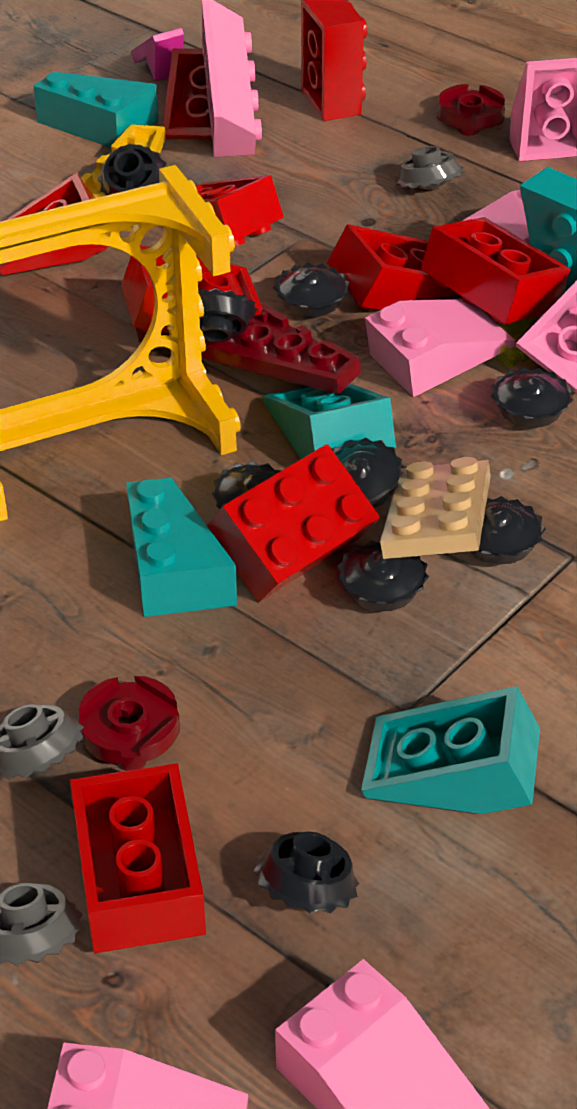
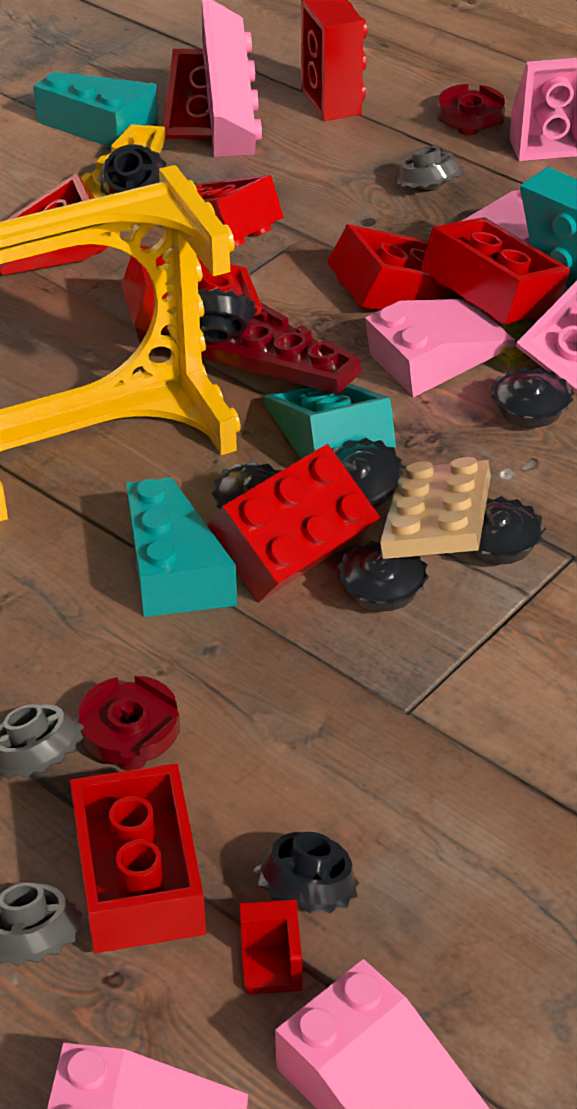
(158, 52): dark pink slope -> none
(271, 947): none -> red panel
(311, 289): black piece -> none
(456, 754): teal slope -> none

